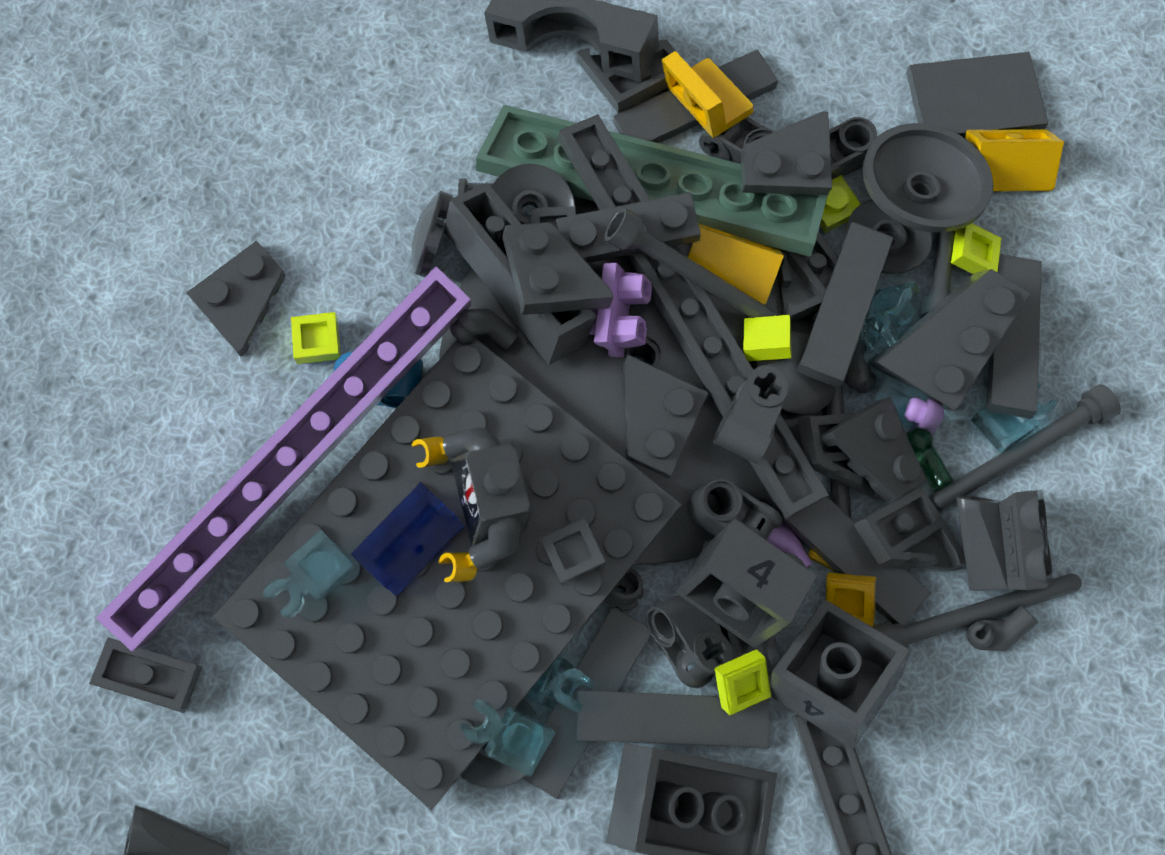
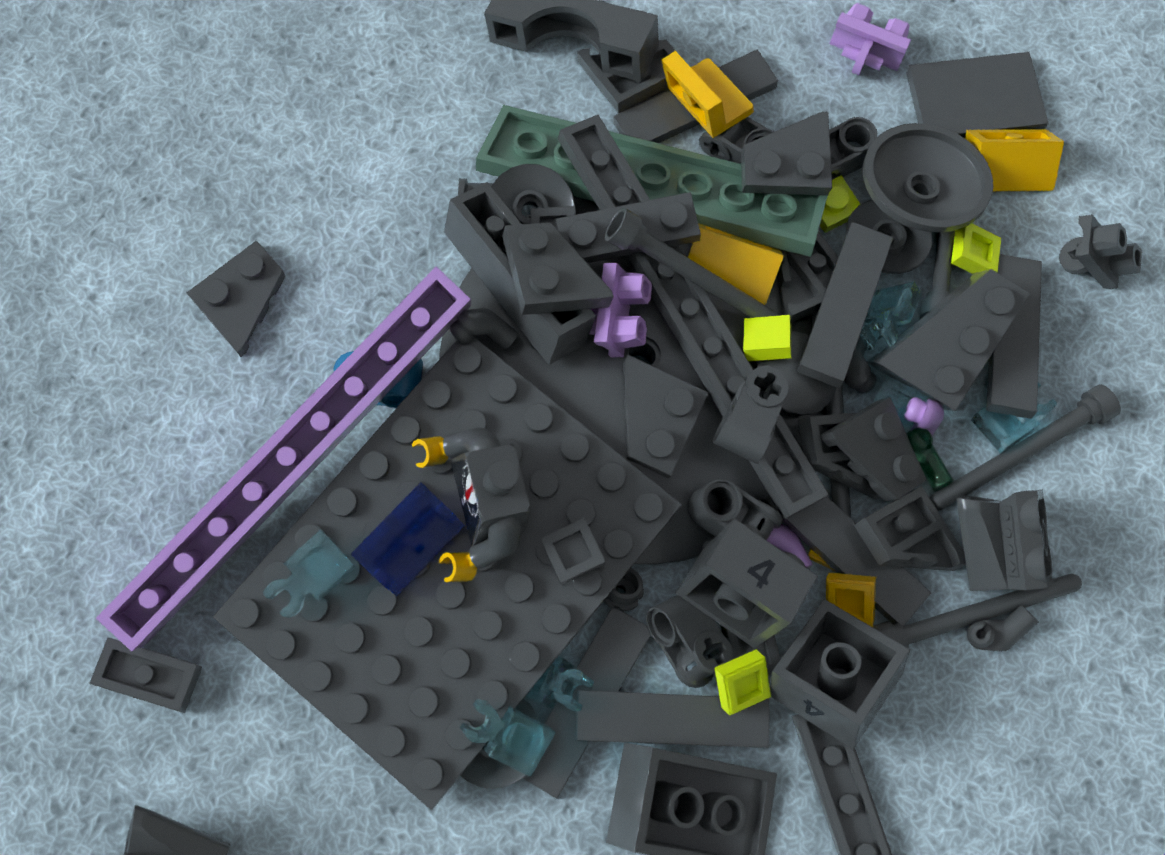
(315, 338): neon yellow plate -> none
(429, 233): dark grey dish -> none
(869, 43): none -> lavender hips
(1101, 252): none -> dark grey hips

